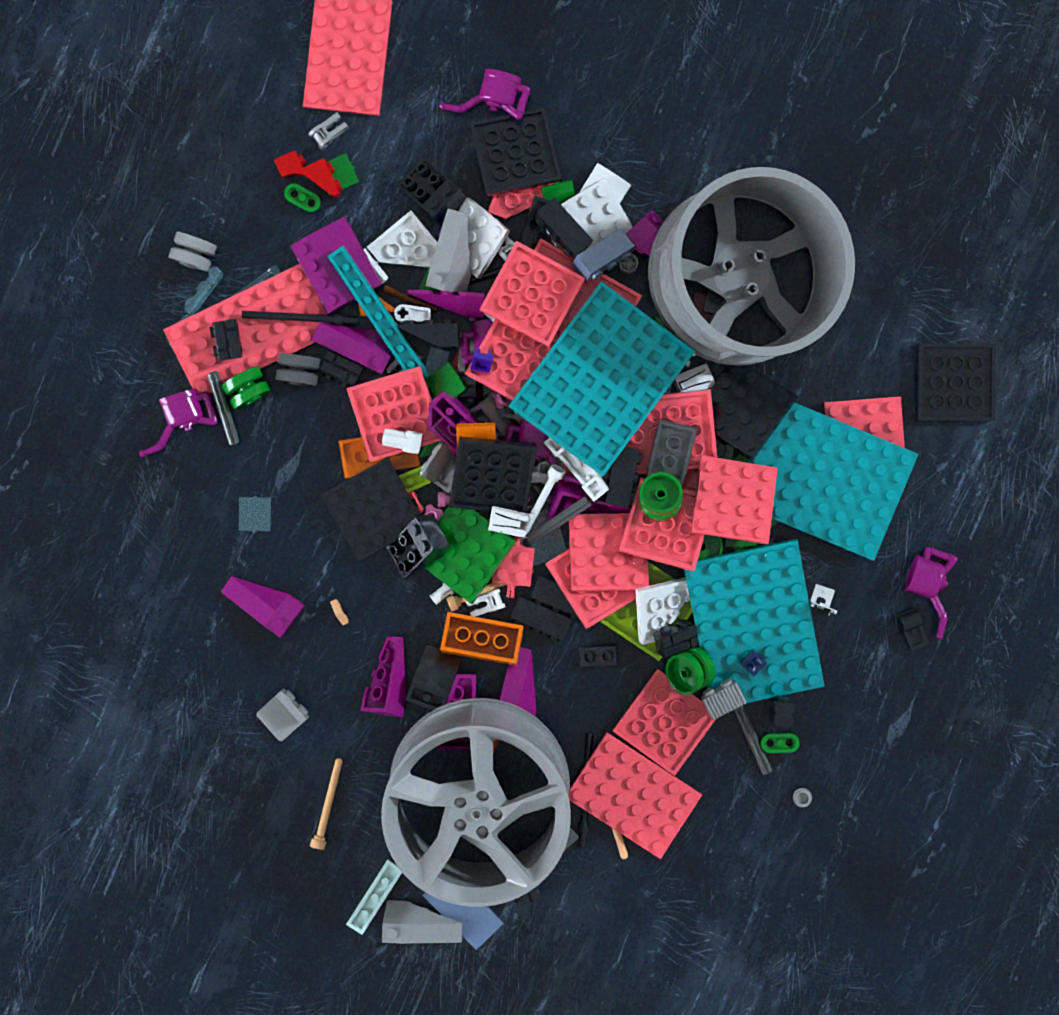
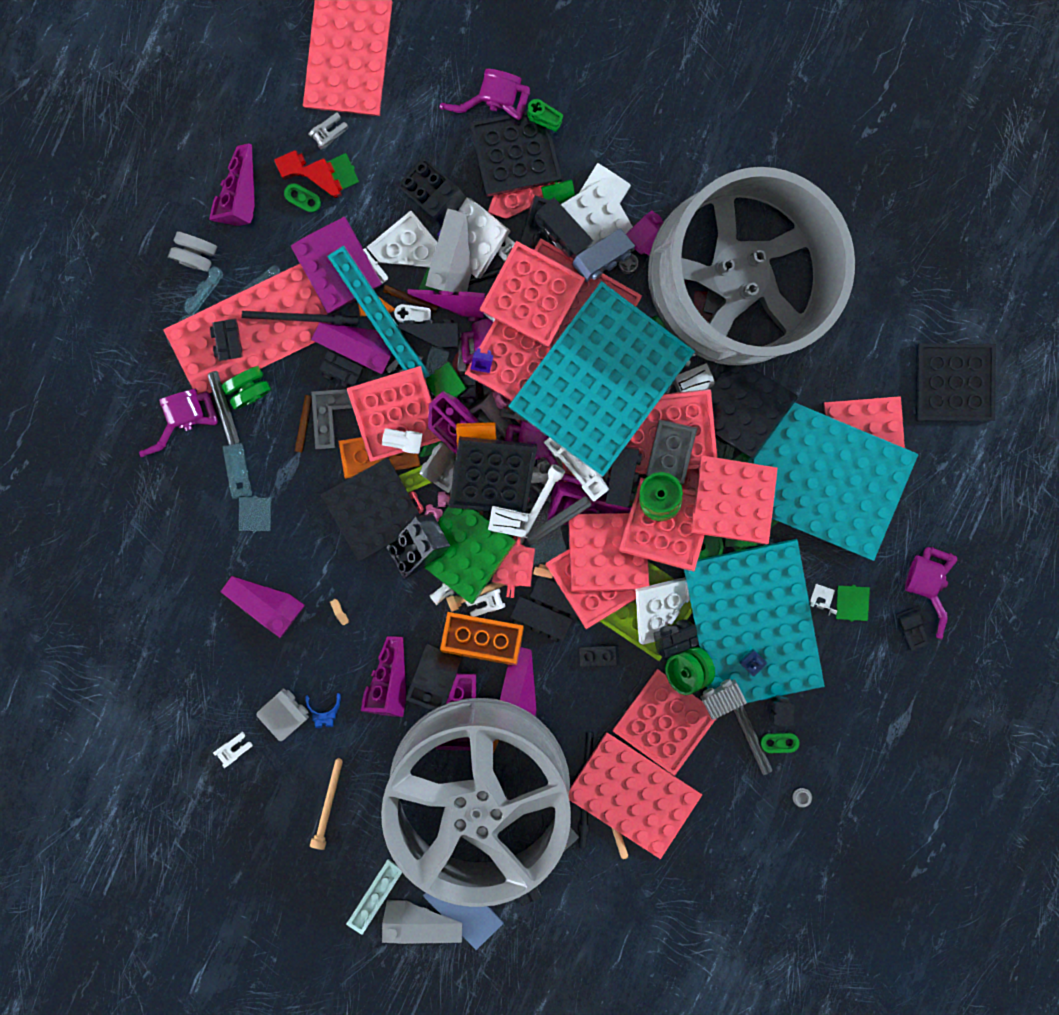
(232, 755): none -> white piece
(236, 199): none -> magenta wedge
(237, 470): none -> clear light blue plate
(297, 371): dark grey wheel -> none
(303, 423): none -> reddish brown bar
(323, 405): none -> dark grey plate
(324, 718): none -> blue helmet
(542, 571): none -> light nougat plate
(545, 115): none -> green piece
(852, 603): none -> green piece

